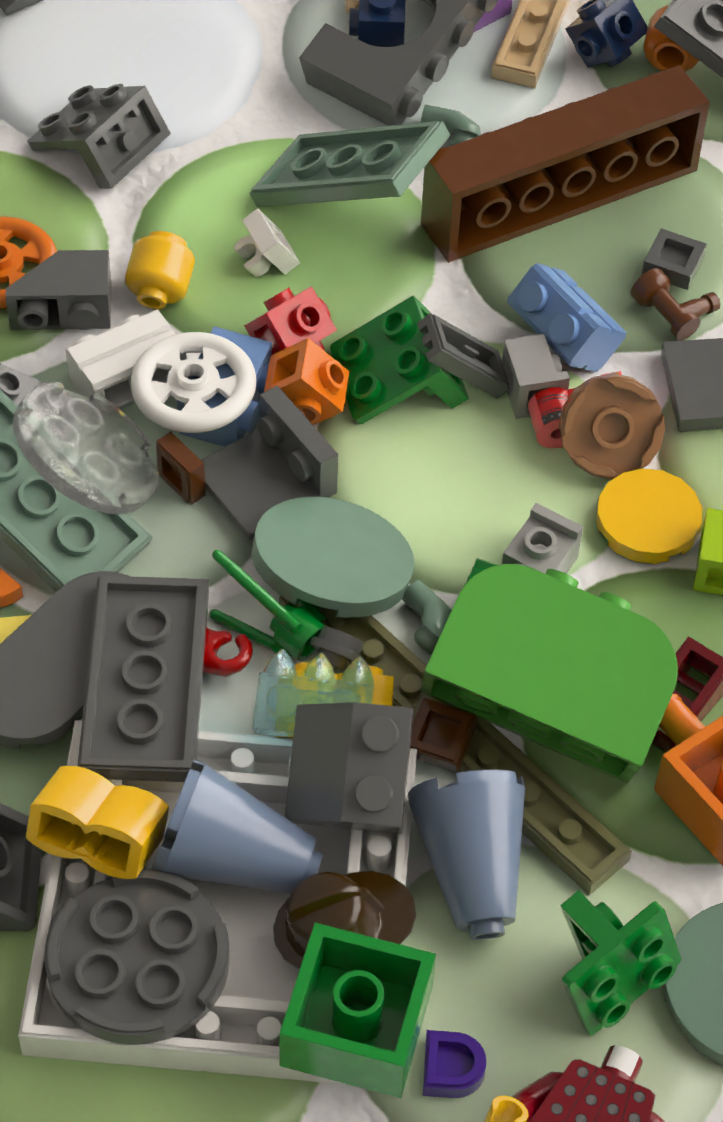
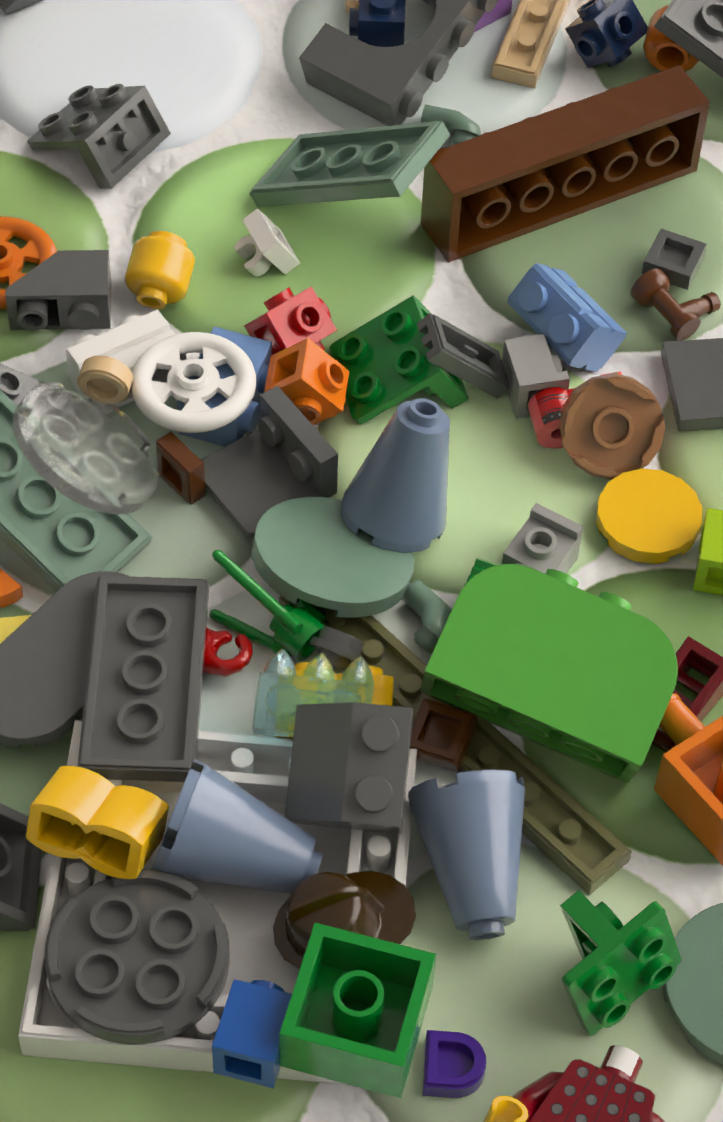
(105, 379): none -> tan tile
(249, 1032): none -> blue brick
(403, 481): none -> sand blue cone

